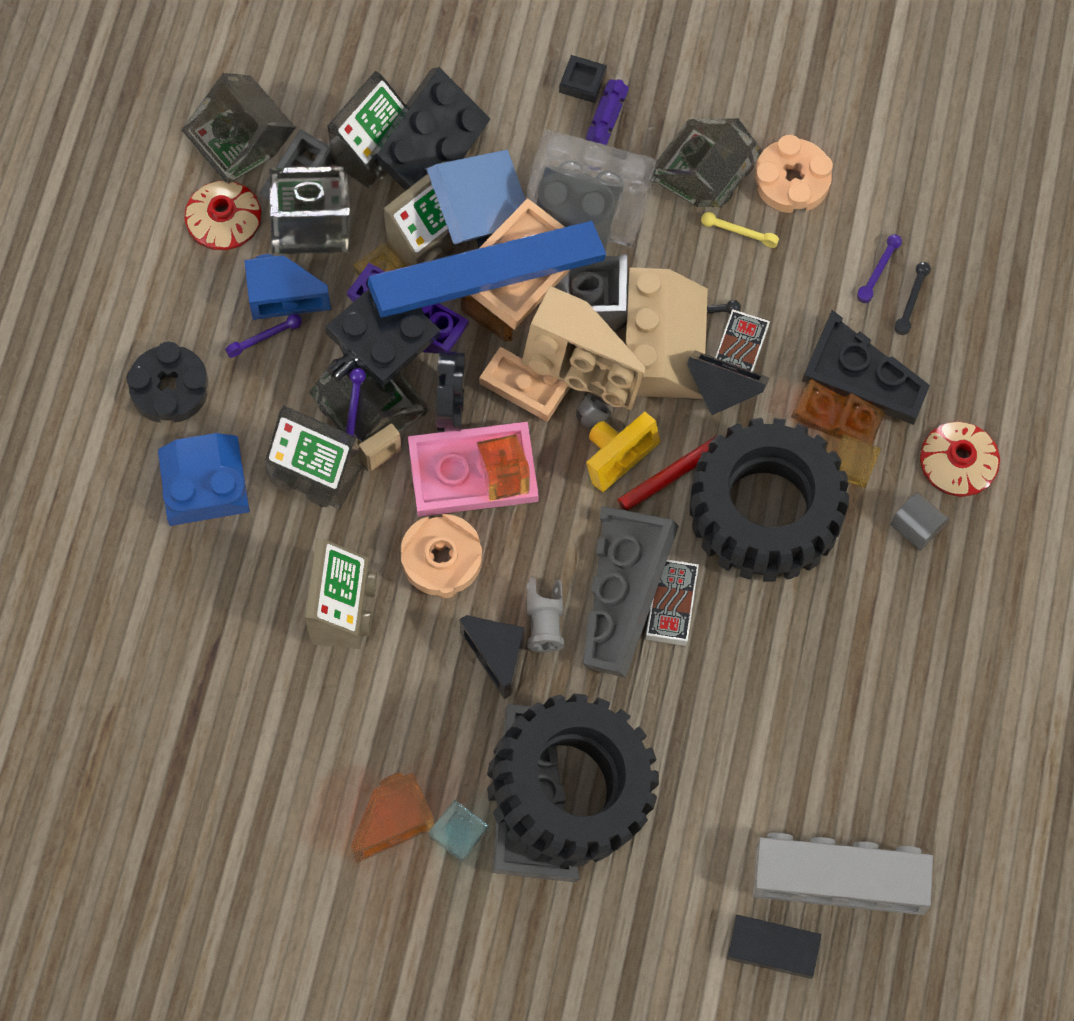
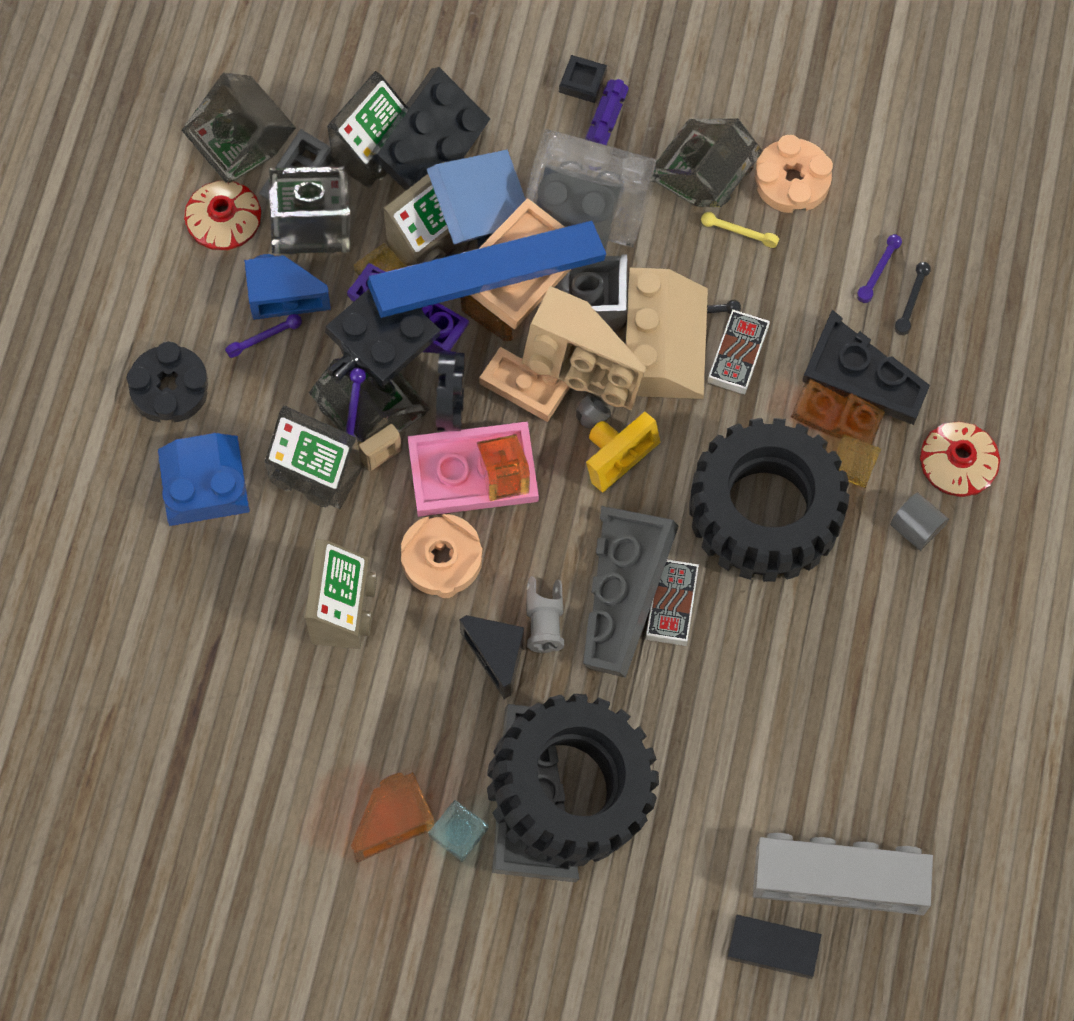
(662, 478): red bar -> none
(724, 383): black slope -> none

